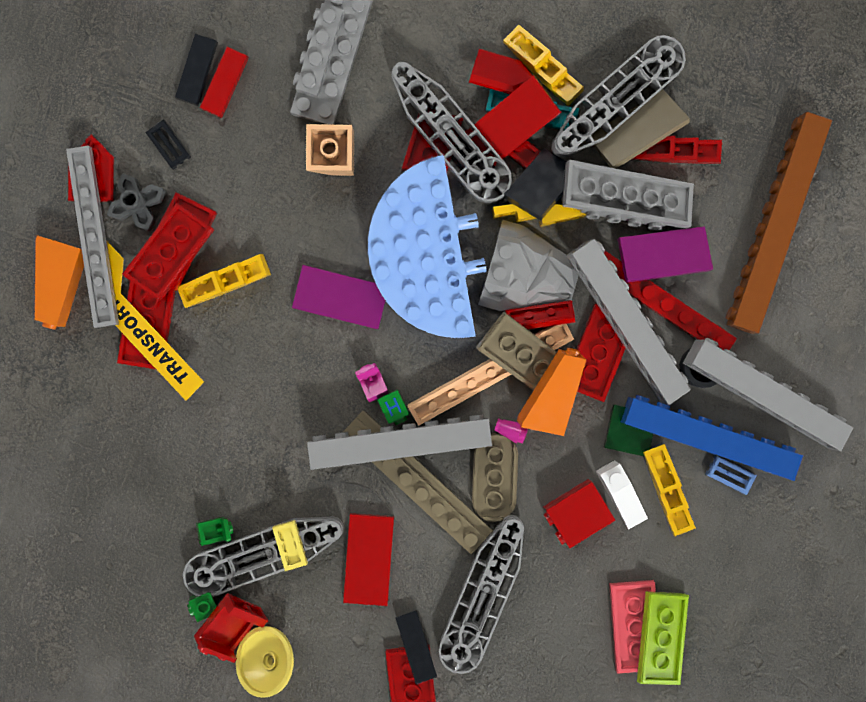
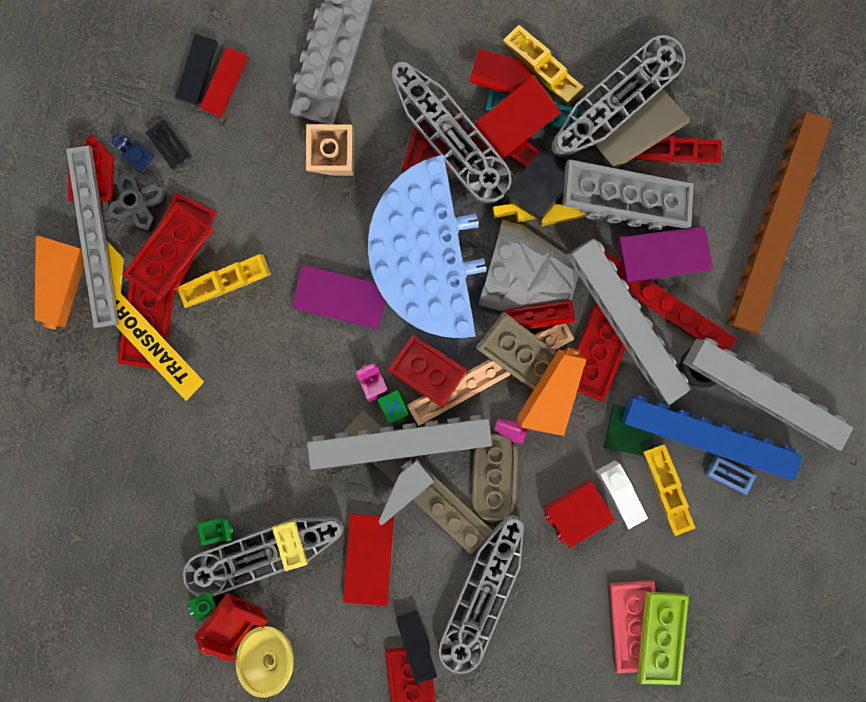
(136, 154): none -> dark blue plate
(409, 484): none -> light grey slope
(427, 371): none -> red tile

